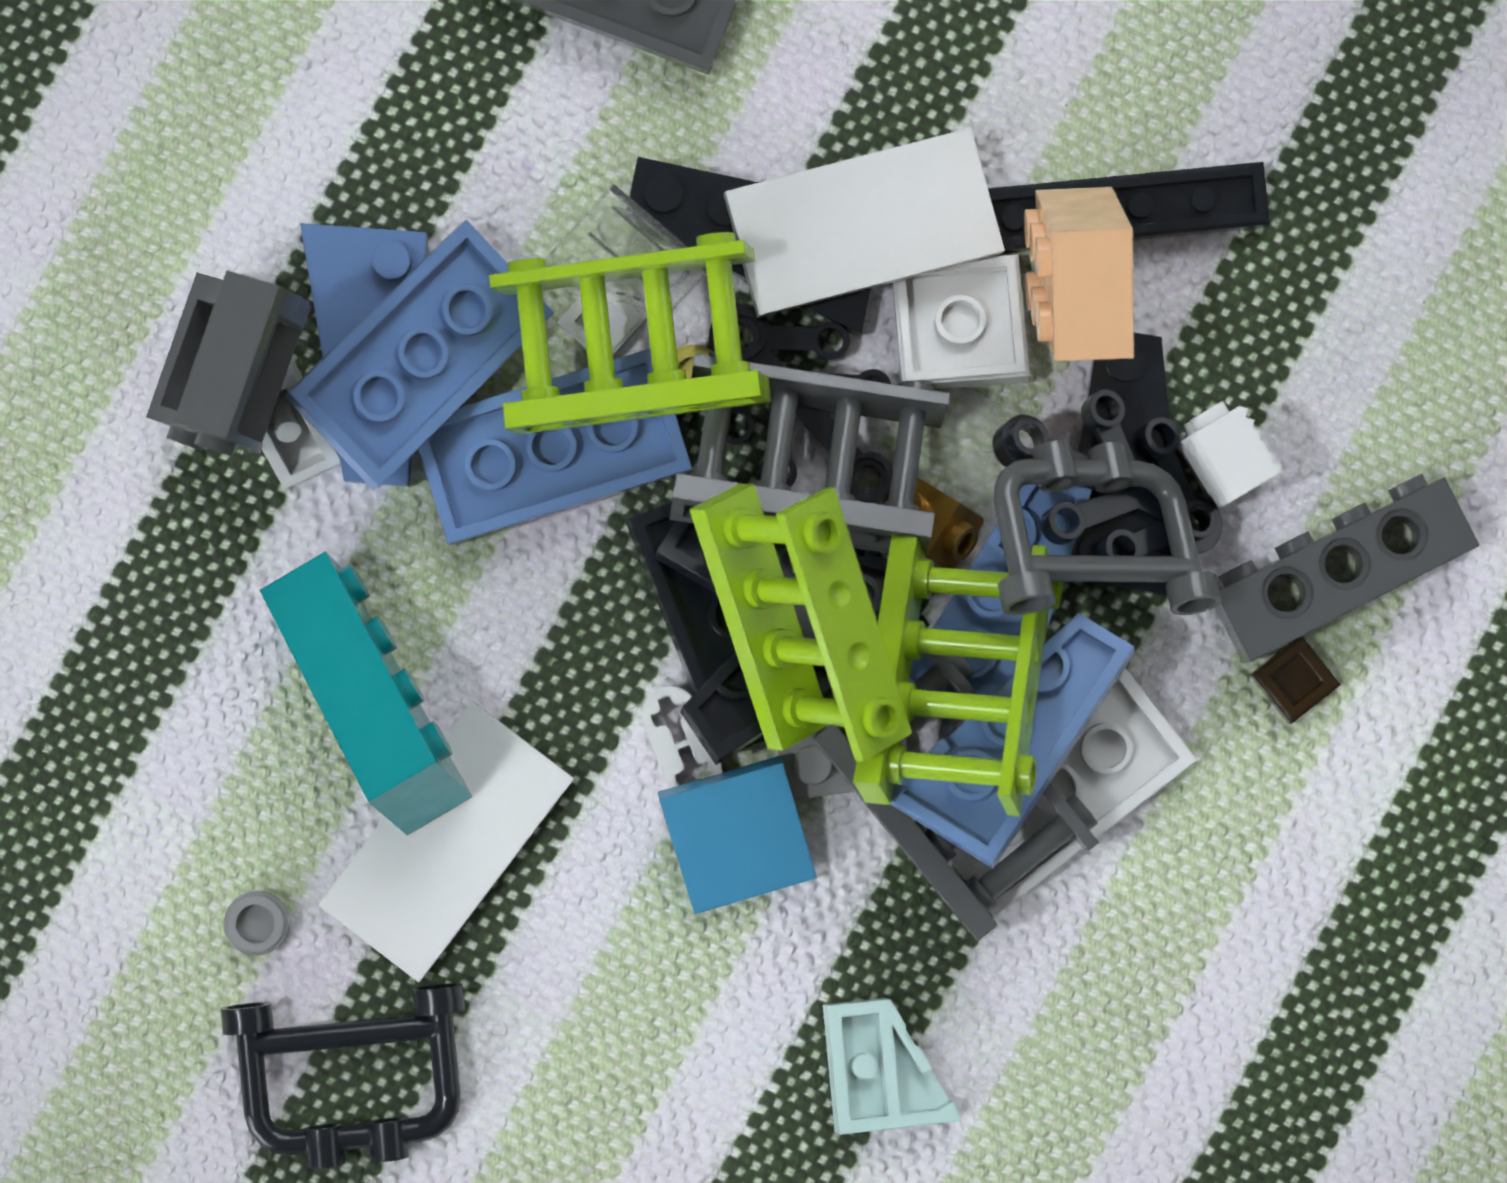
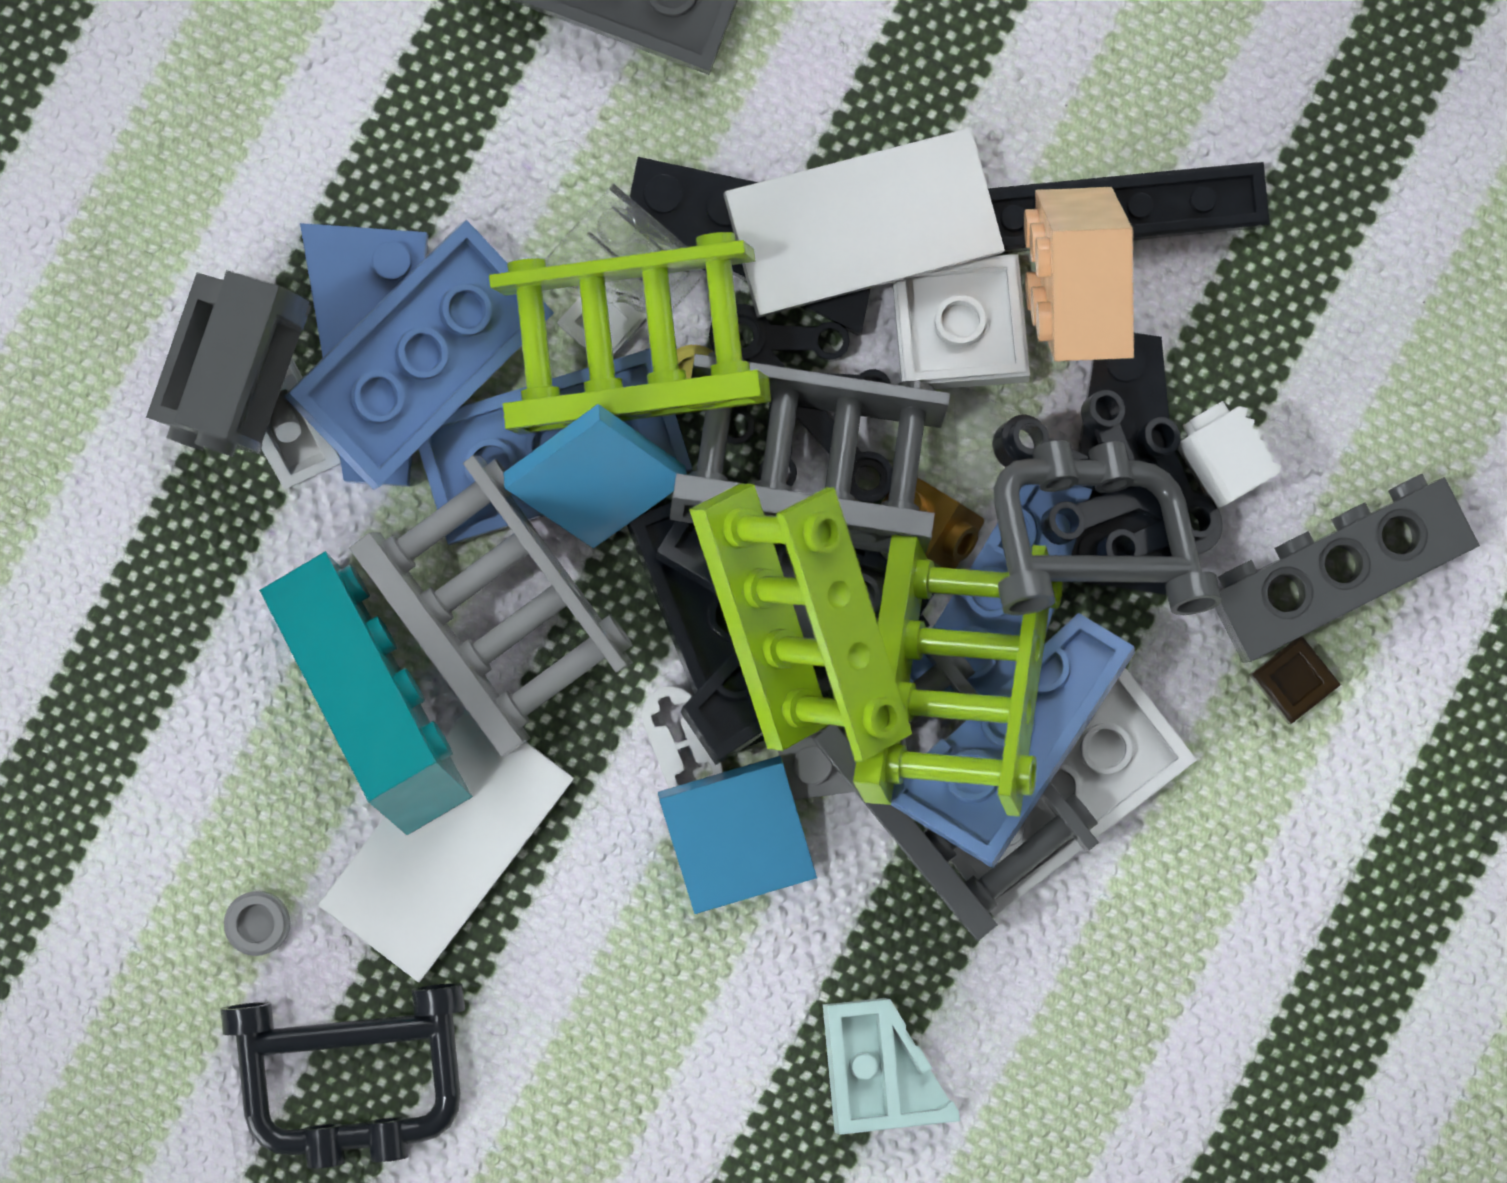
(467, 663): none -> light grey fence
(594, 476): none -> dark azure tile

